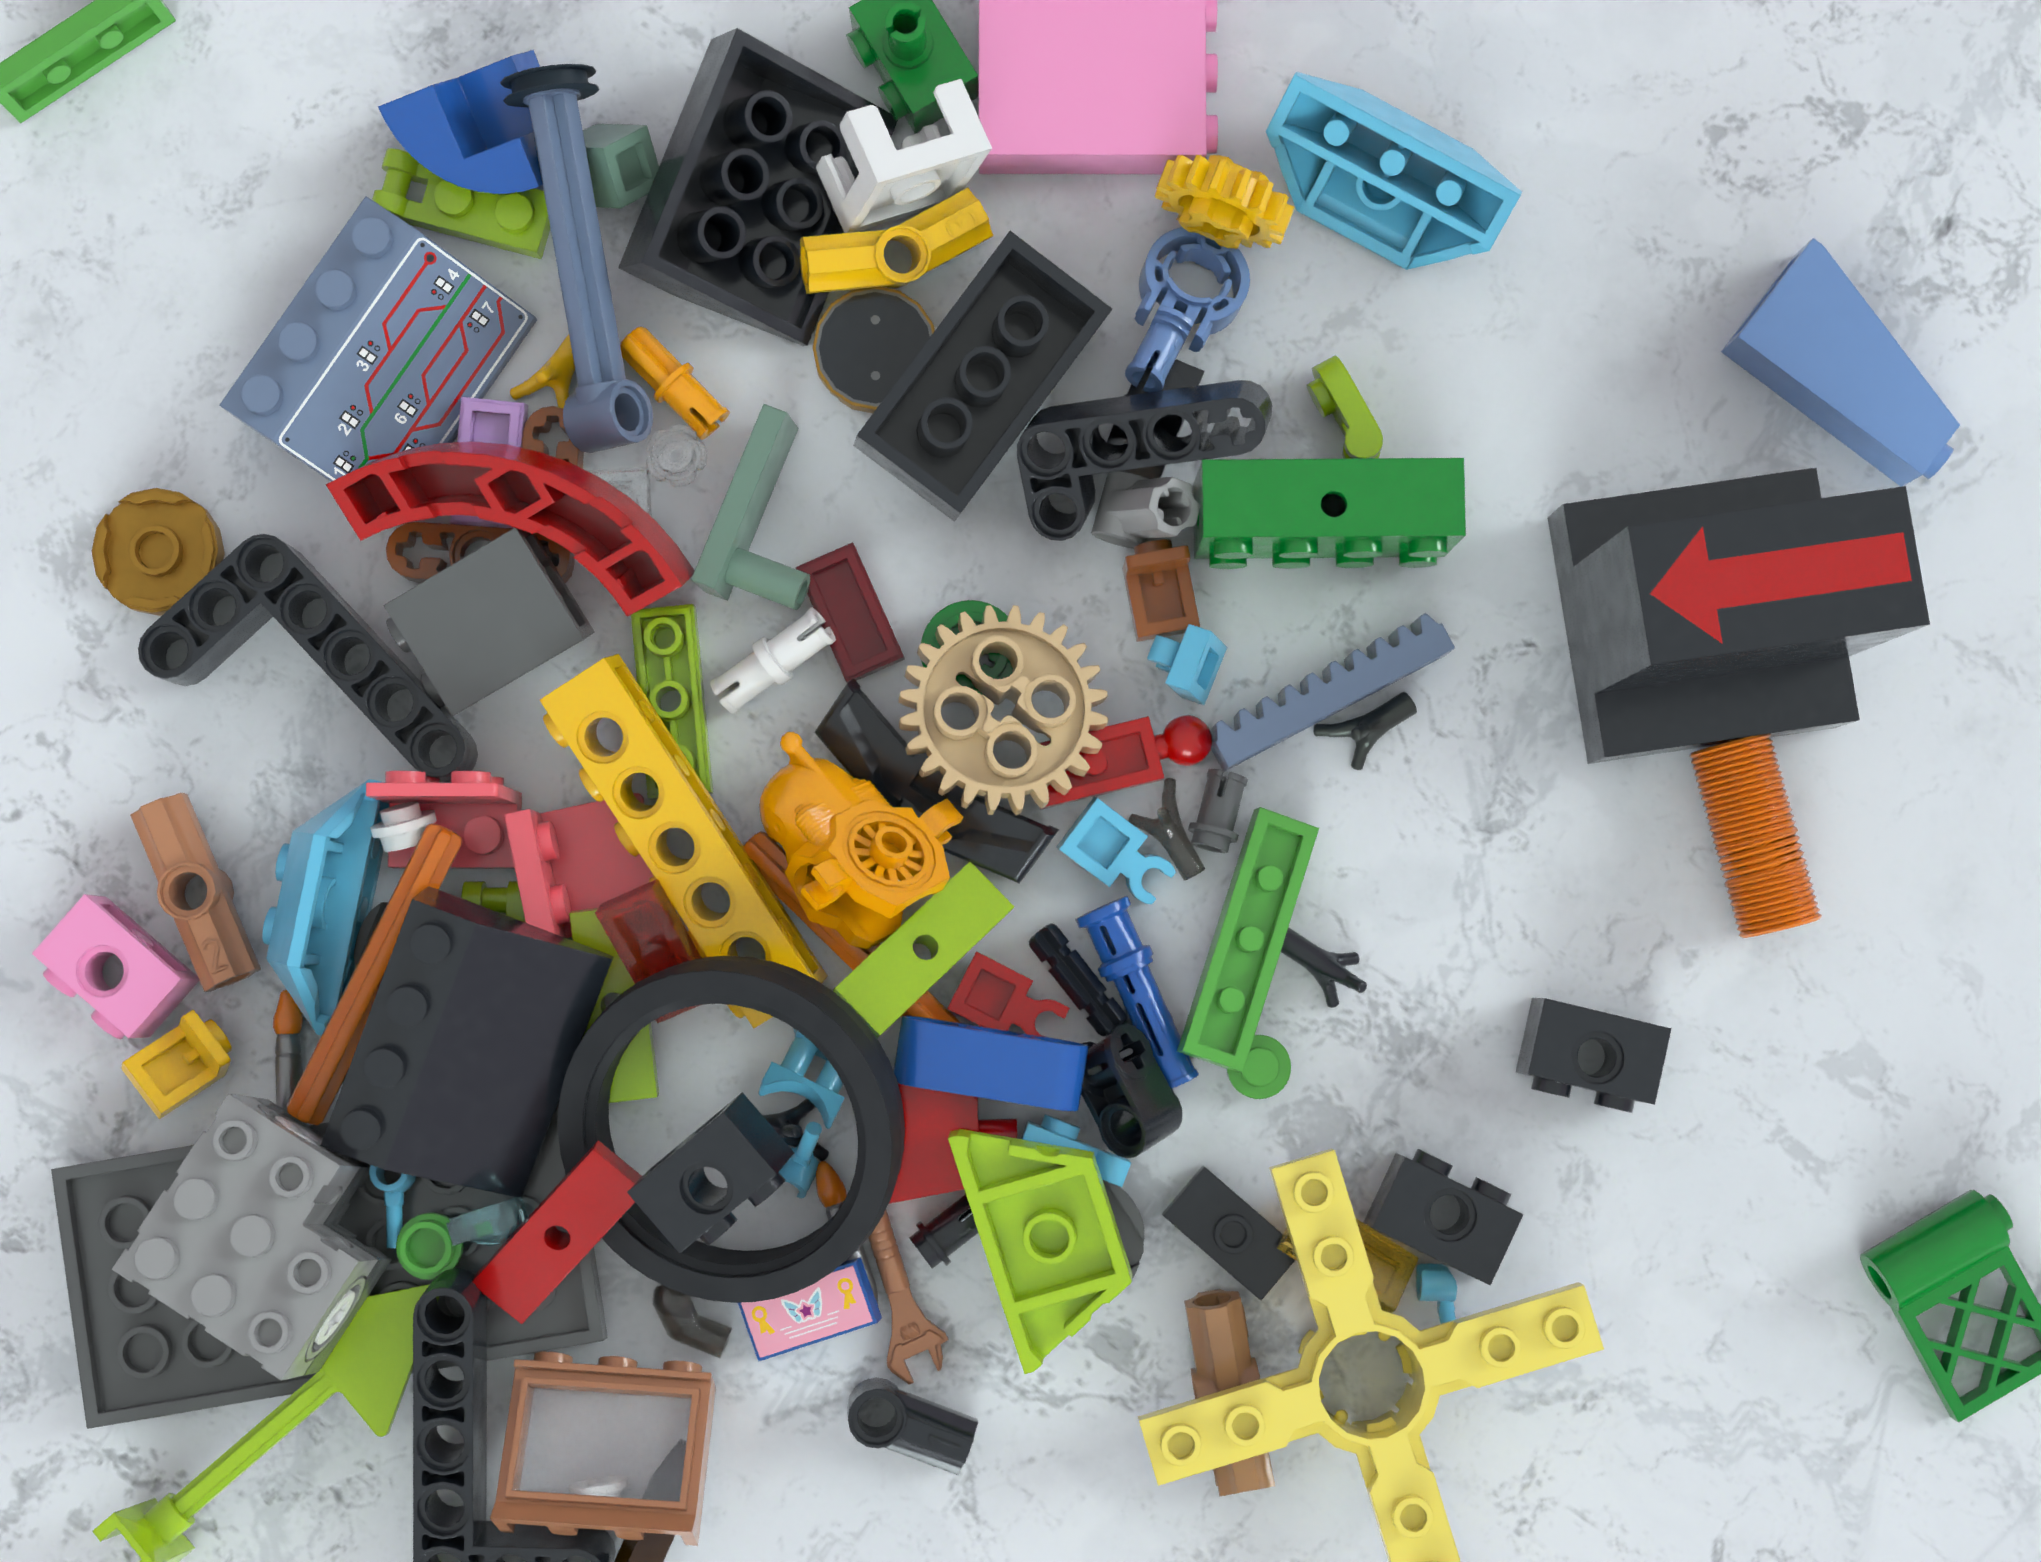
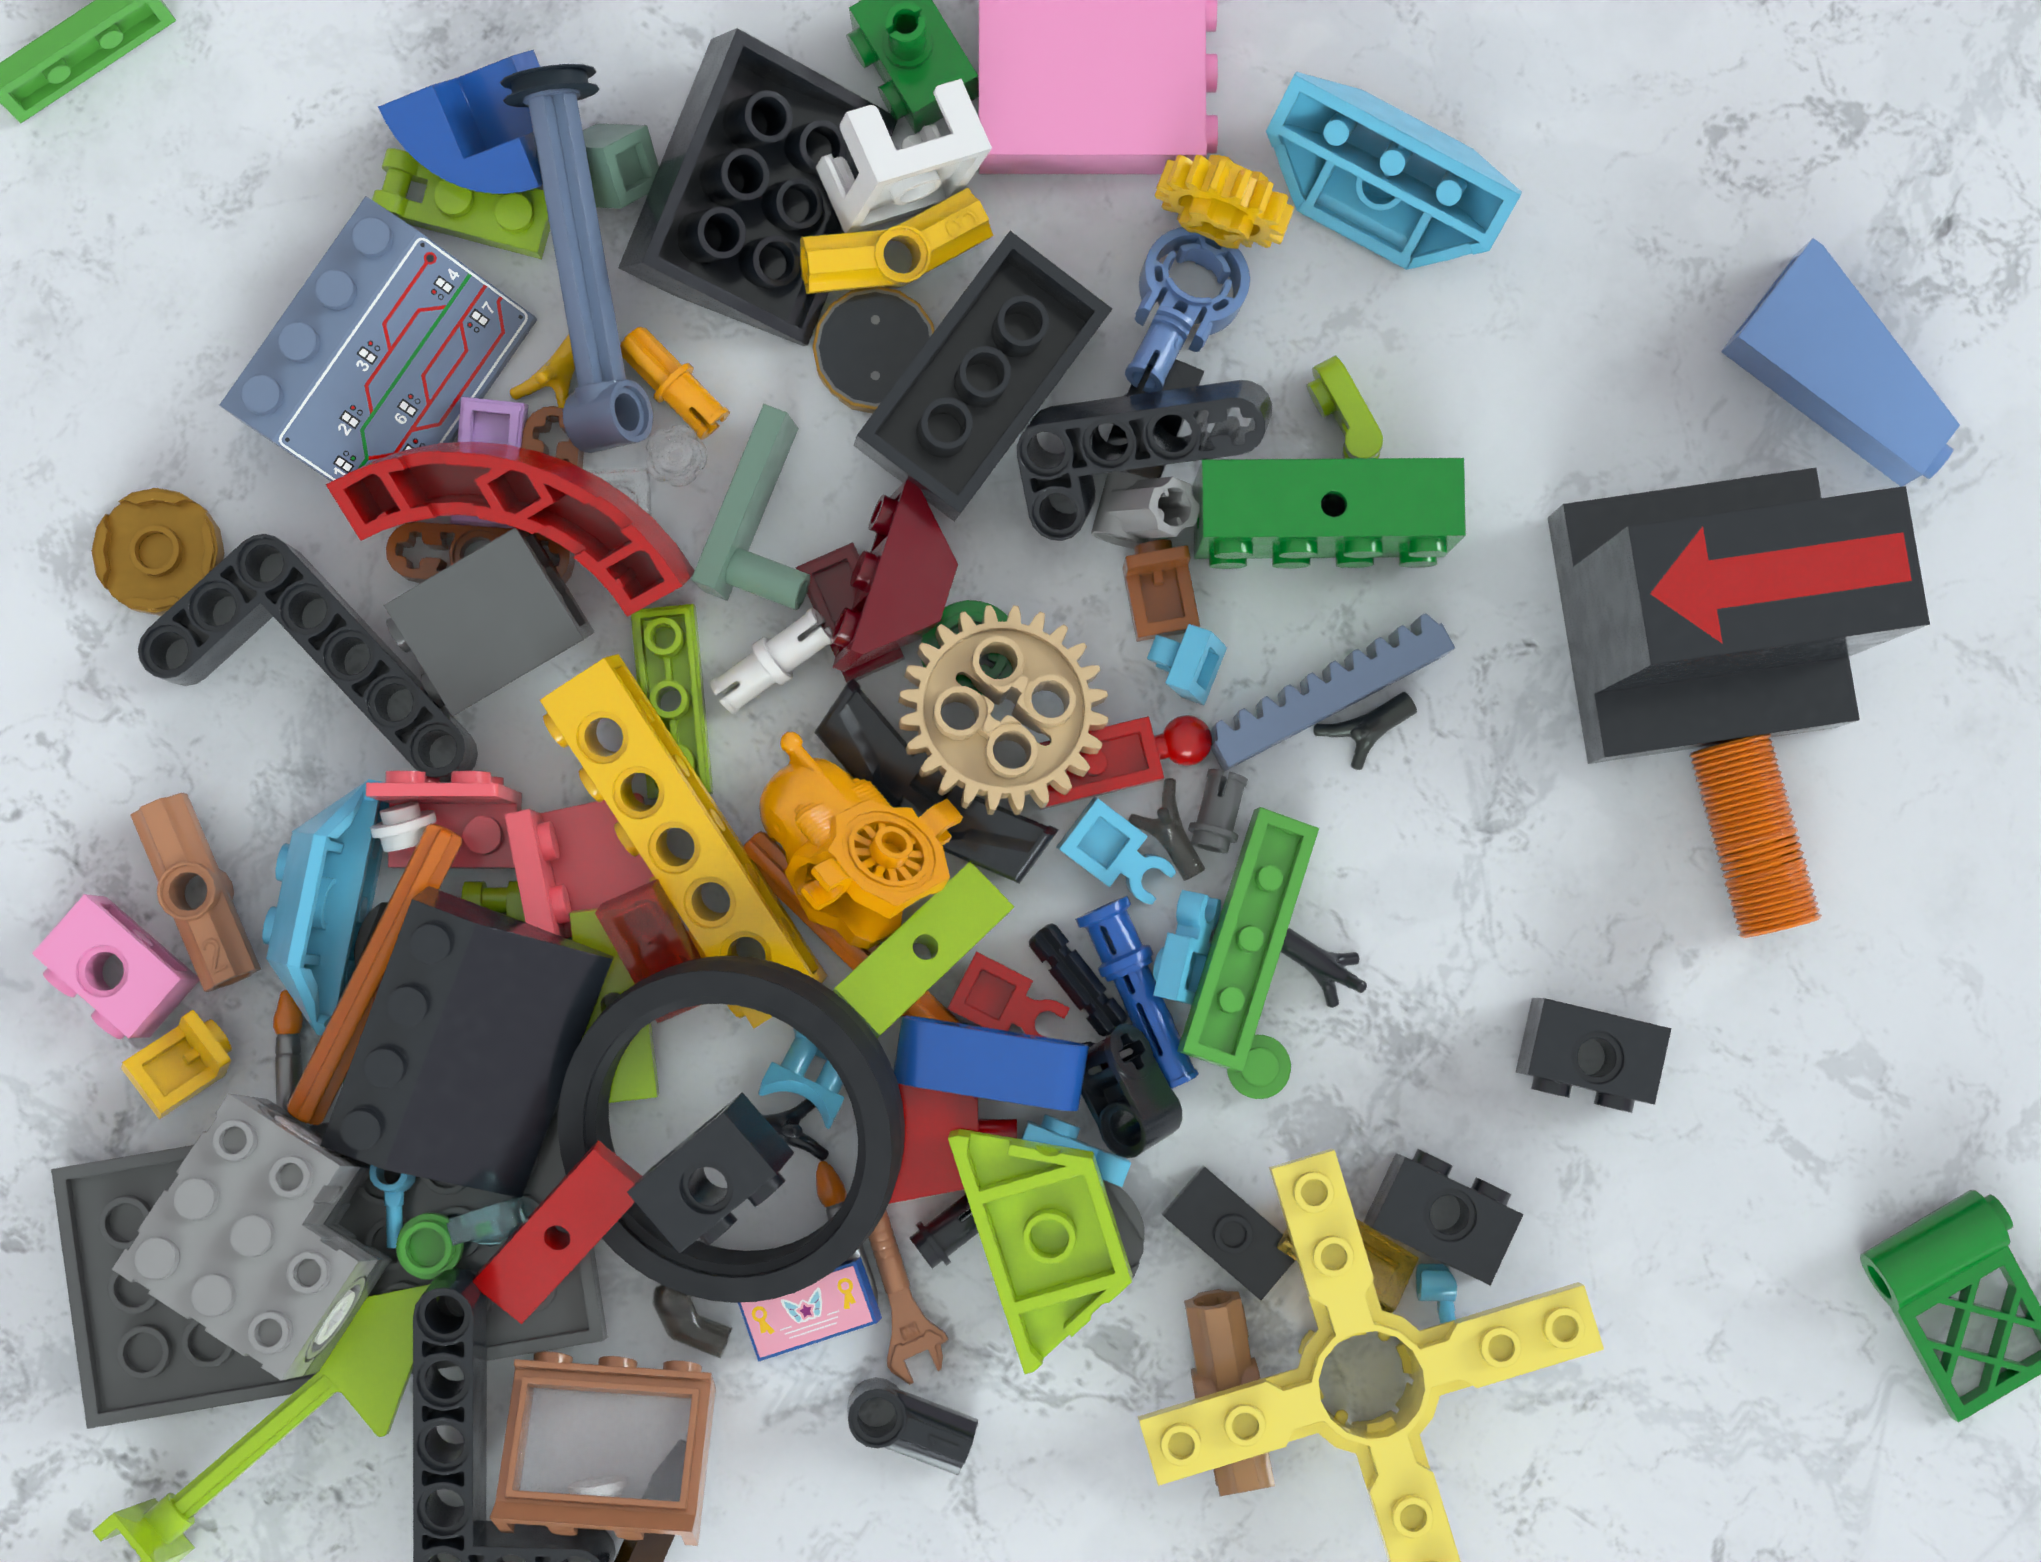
(802, 1166): medium azure hand -> none
(898, 582): none -> dark red slope
(1185, 952): none -> medium azure plate

